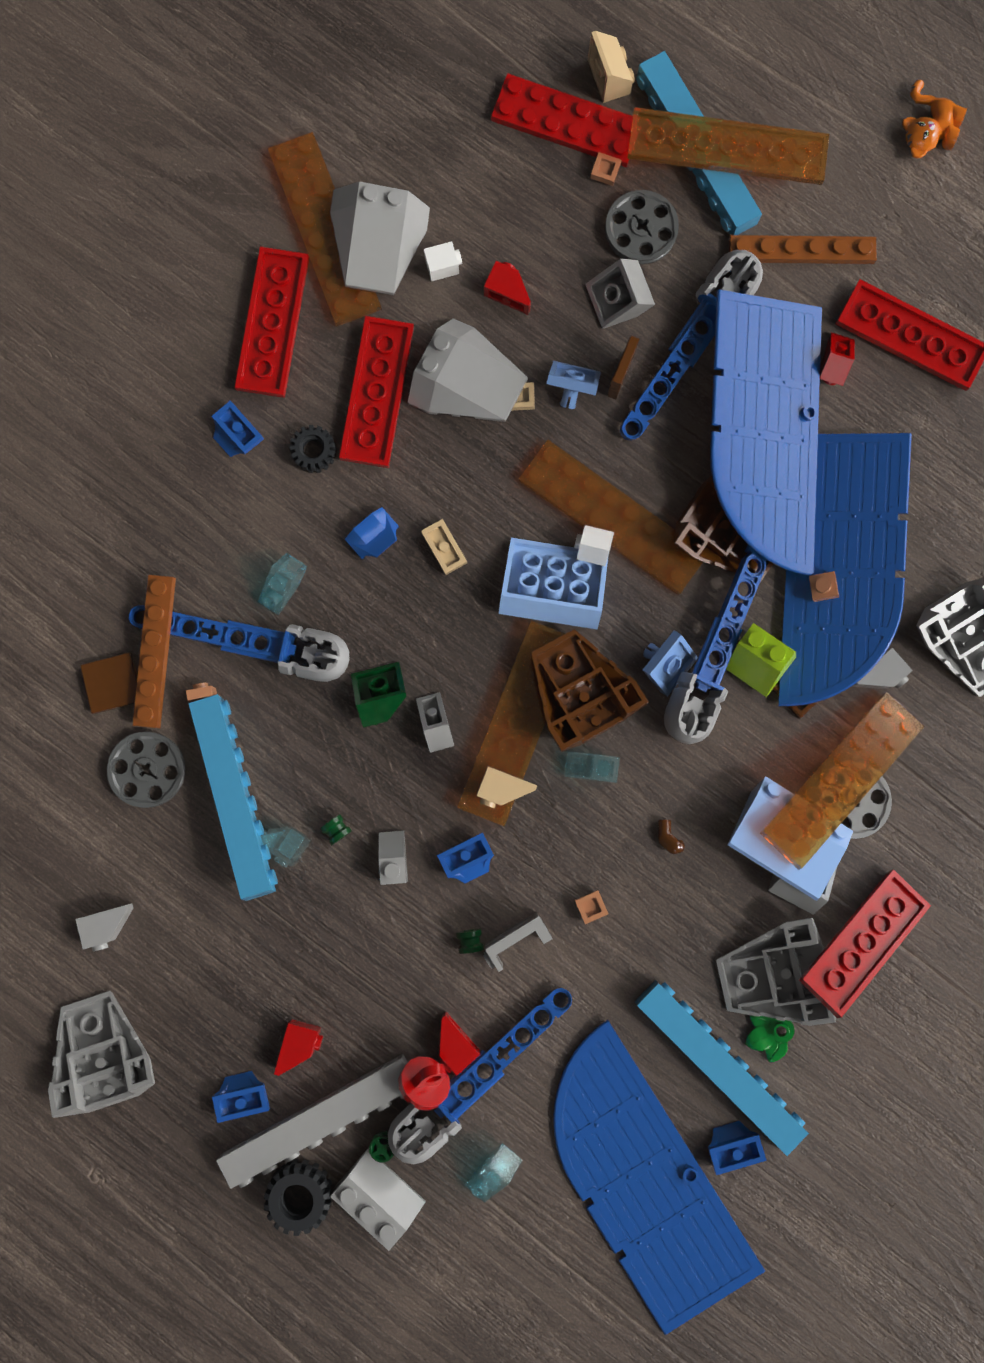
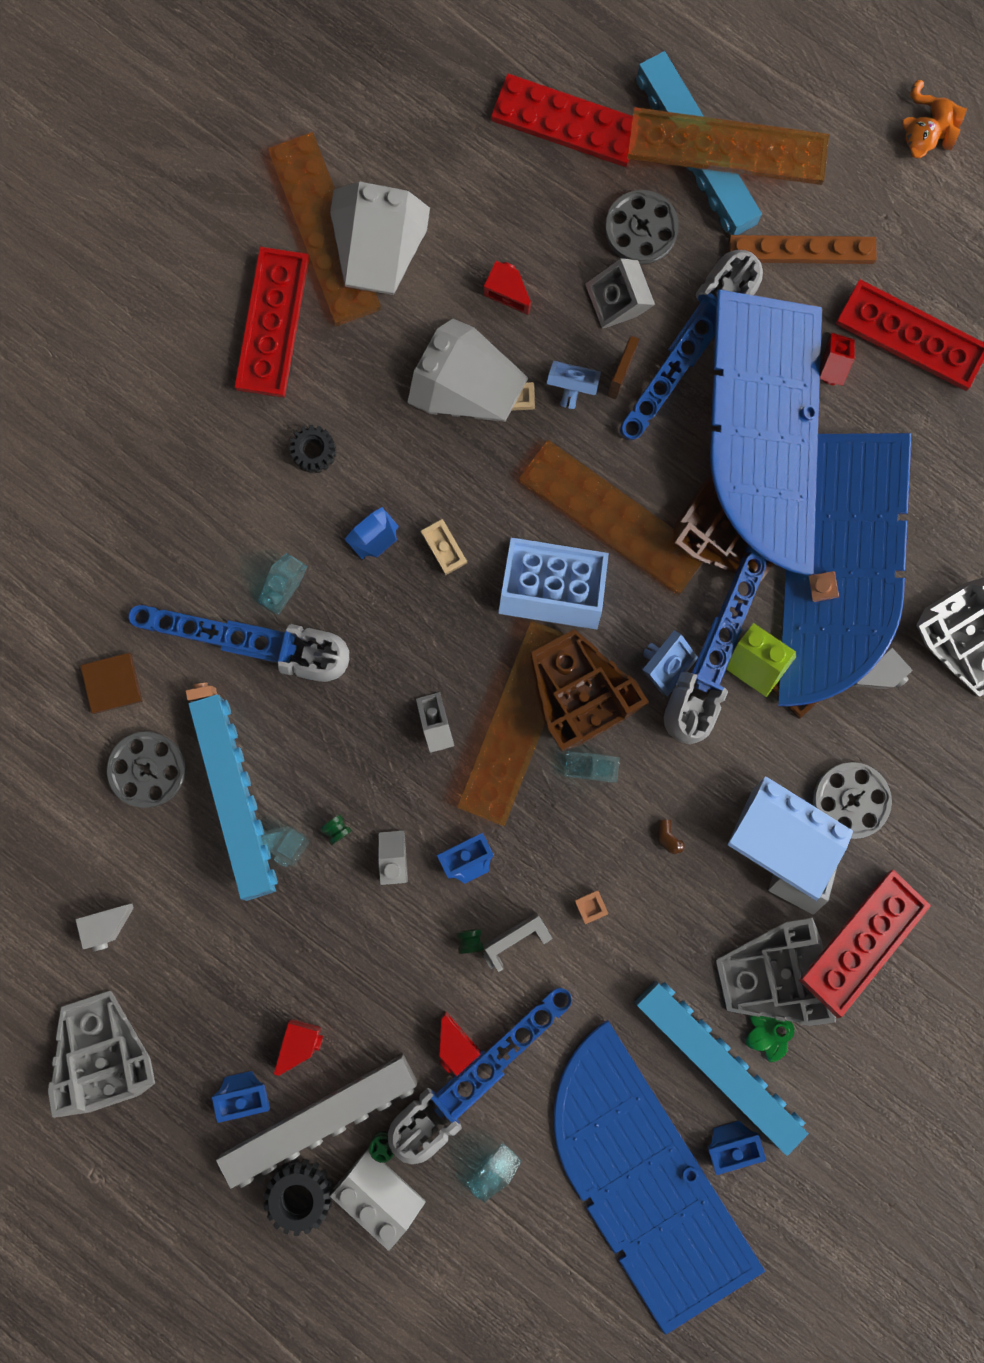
(154, 651): dark orange plate -> none
(234, 431): blue slope -> none
(376, 392): red plate -> none
(378, 693): dark green slope -> none
(424, 1083): red tile -> none
(442, 261): white brick -> none
(502, 788): tan slope -> none
(594, 545): white brick -> none
(605, 169): nougat plate -> none
(609, 66): tan slope -> none
(842, 781): clear orange plate -> none

